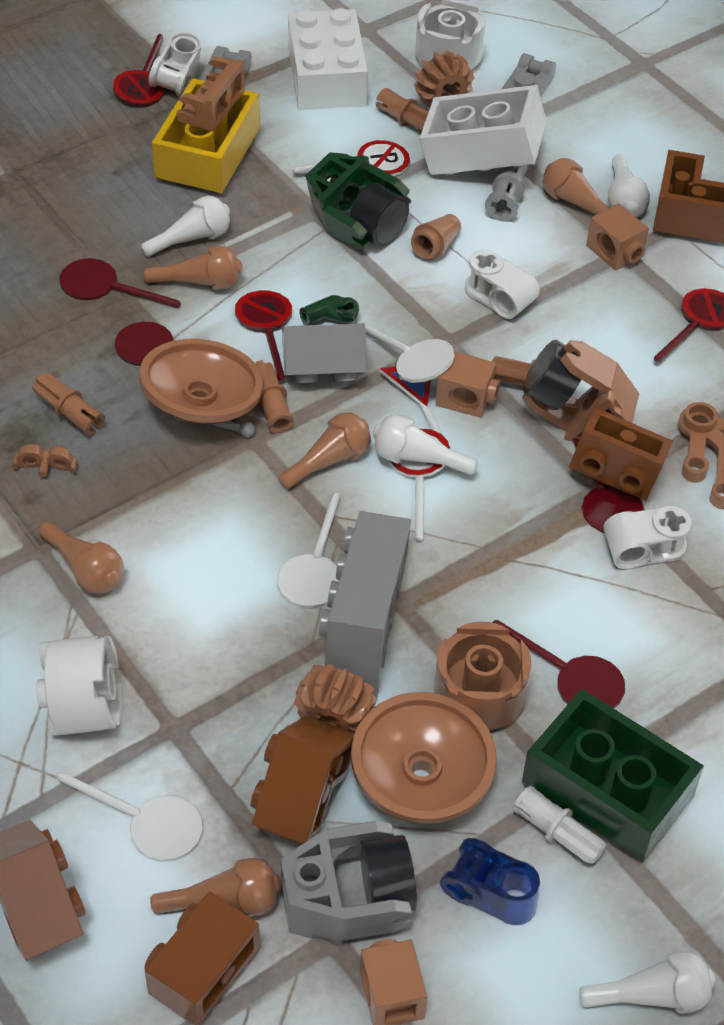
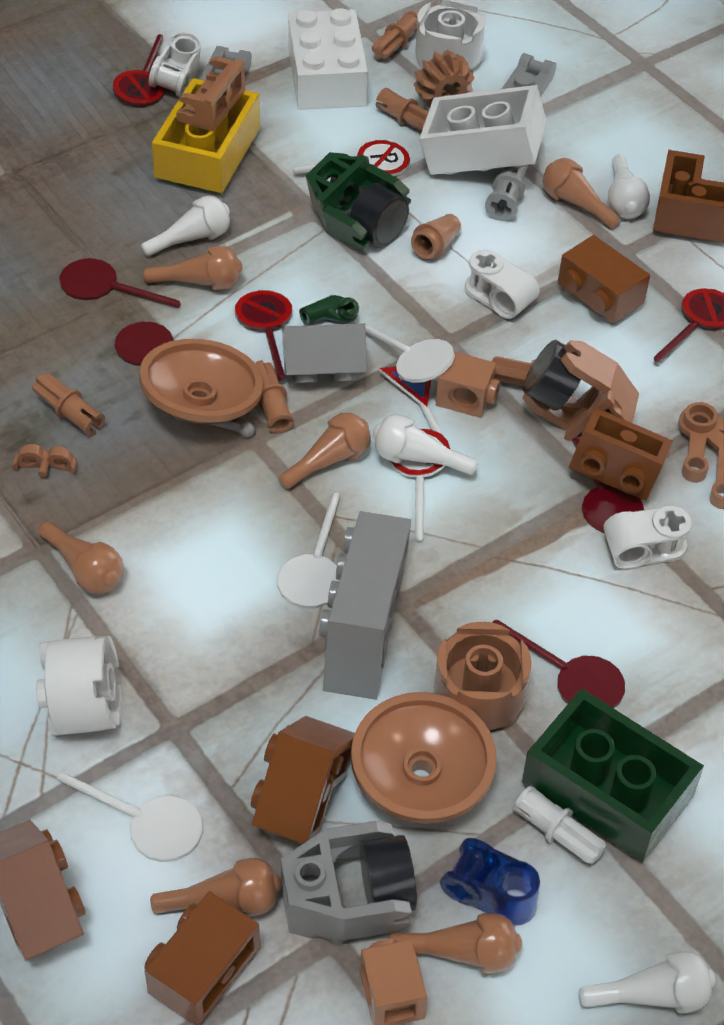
(334, 697): nougat gear -> none
(395, 36): none -> nougat axle
(483, 943): none -> nougat piece
(603, 279): none -> dark orange brick
(617, 237): nougat brick -> none

